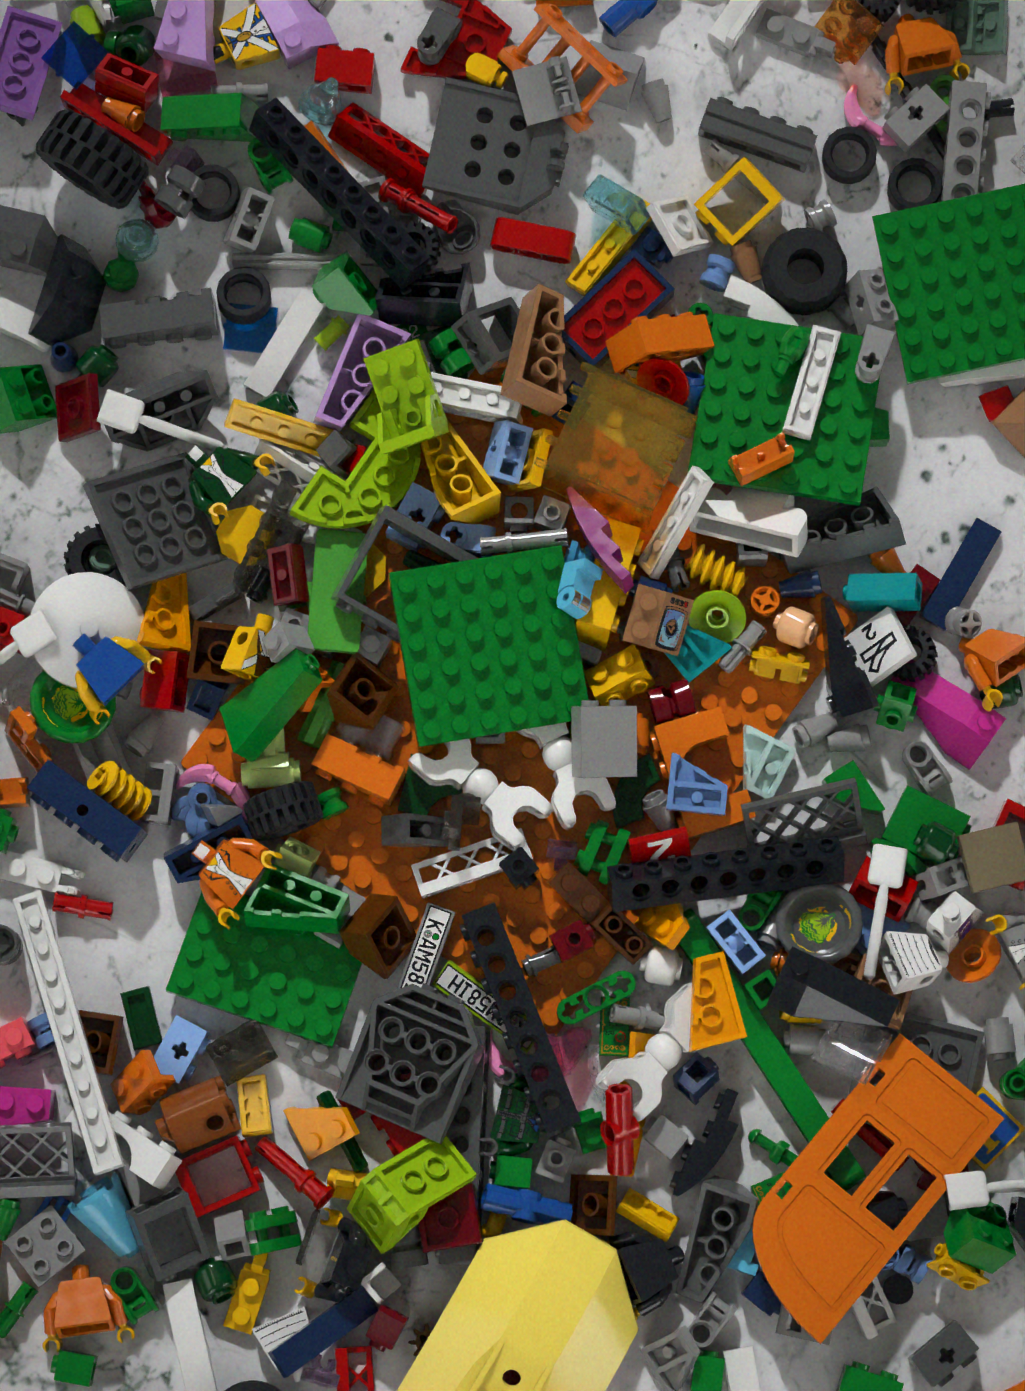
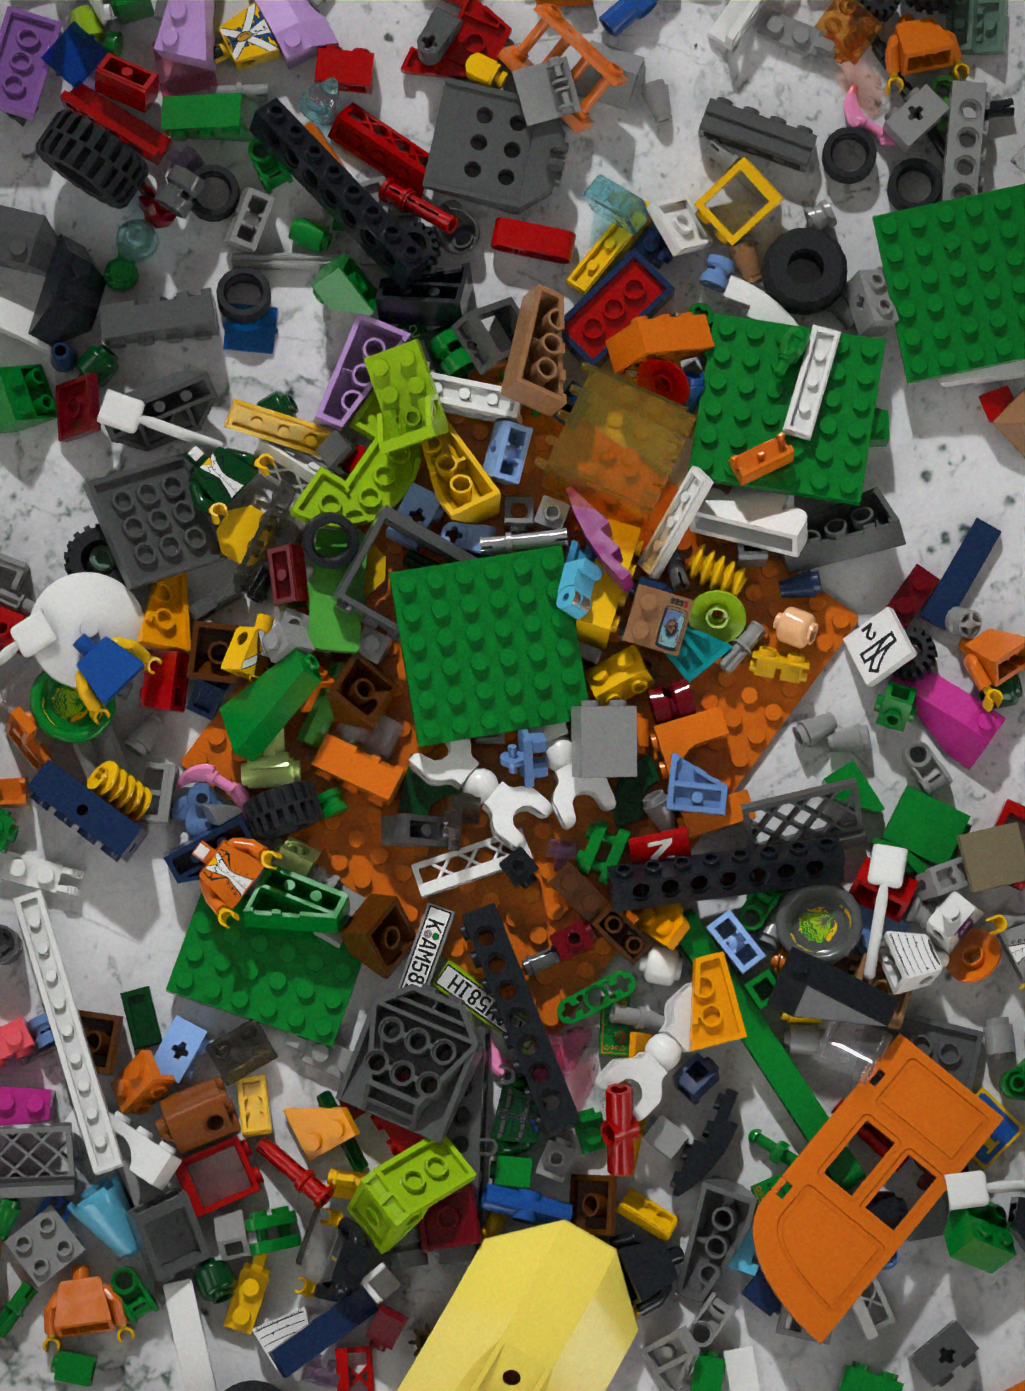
(82, 906): red pin -> none
(124, 113): orange cone -> none
(135, 44): dark green head -> none
(284, 344): white tile -> none
(332, 332): lime pin -> none
(333, 562): none -> black tyre
(529, 767): none -> medium blue hips
(532, 474): yellow tile -> none
(764, 762): light aqua wing -> none
(766, 596): orange wheel -> none
(845, 683): black wedge -> none
(874, 350): light grey piece -> none
(879, 590): teal brick -> none
(886, 561): orange cone -> none
(898, 1289): black tile -> none
(918, 1267): medium blue wheel -> none
(935, 842): dark green head -> none
(960, 1273): yellow hinge -> none

